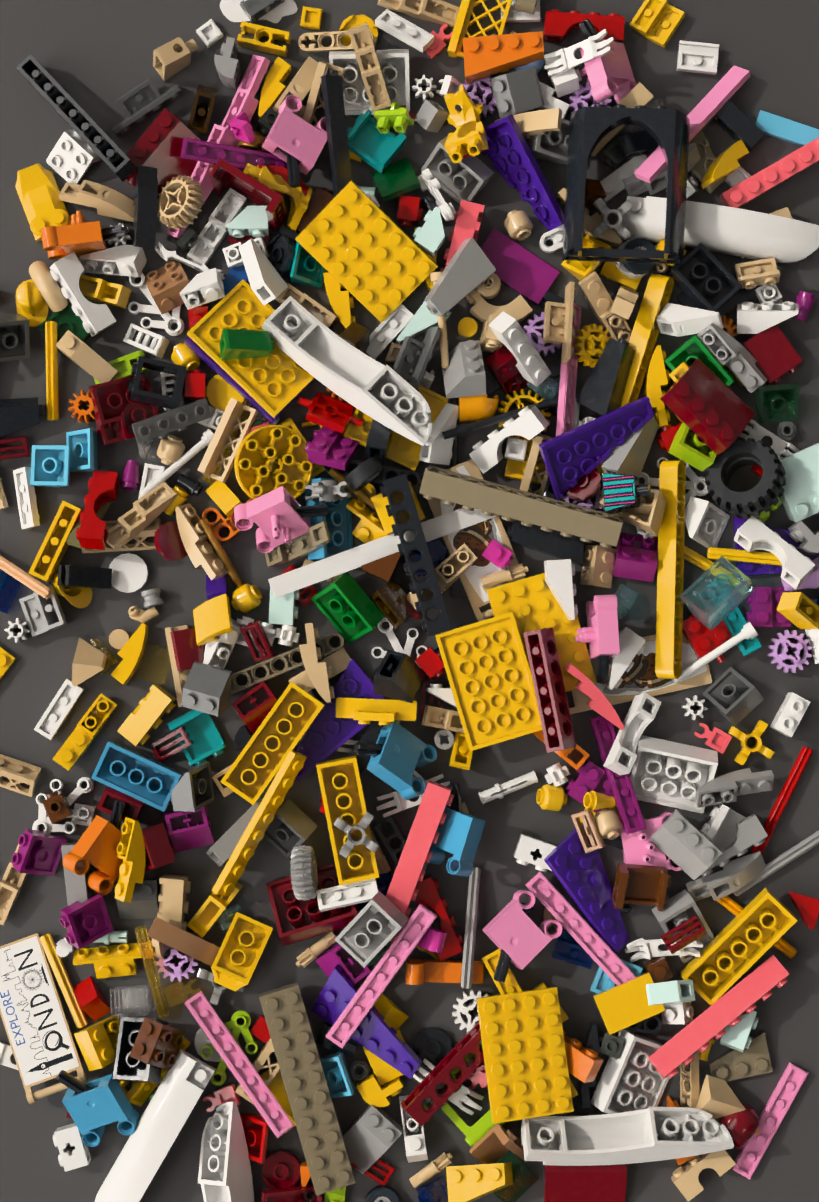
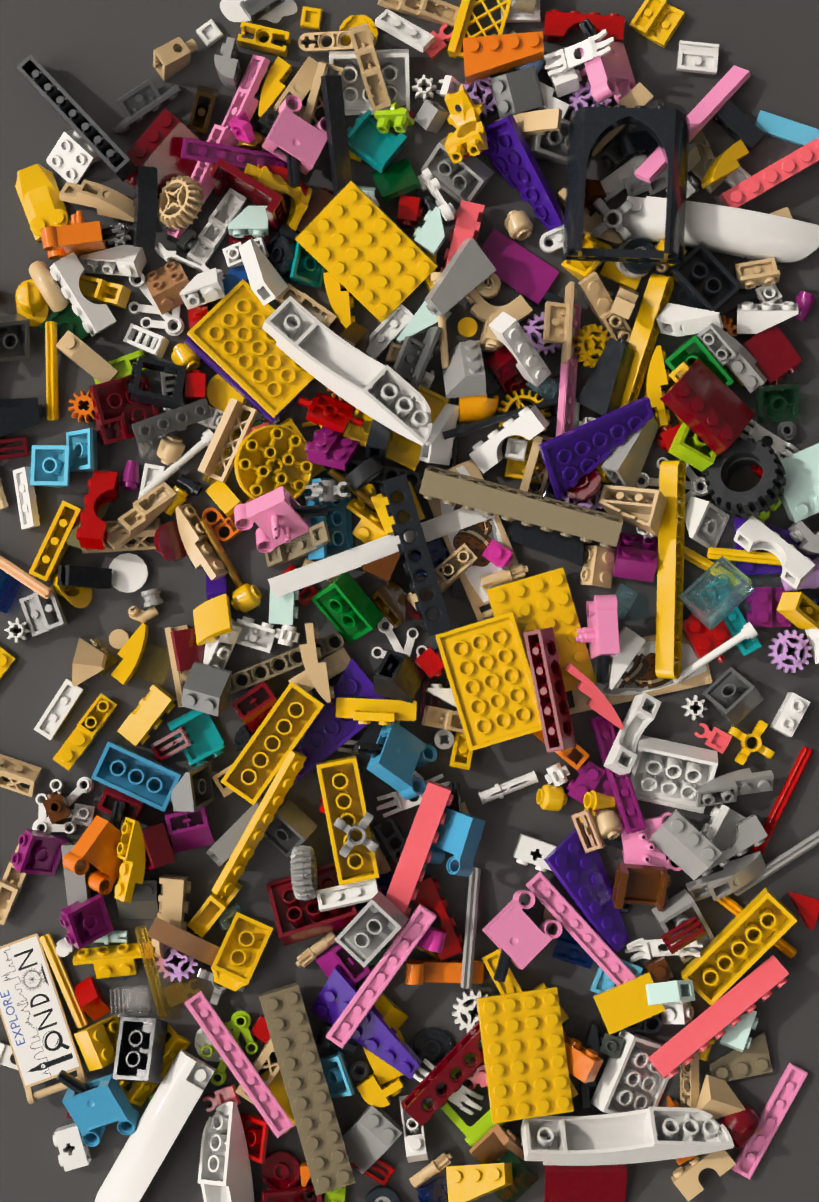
(157, 1044): reddish brown bracket -> none
(245, 344): green slope -> none
(251, 626): dark red tile -> none
(559, 580): white slope -> none
(622, 492): black torso -> none

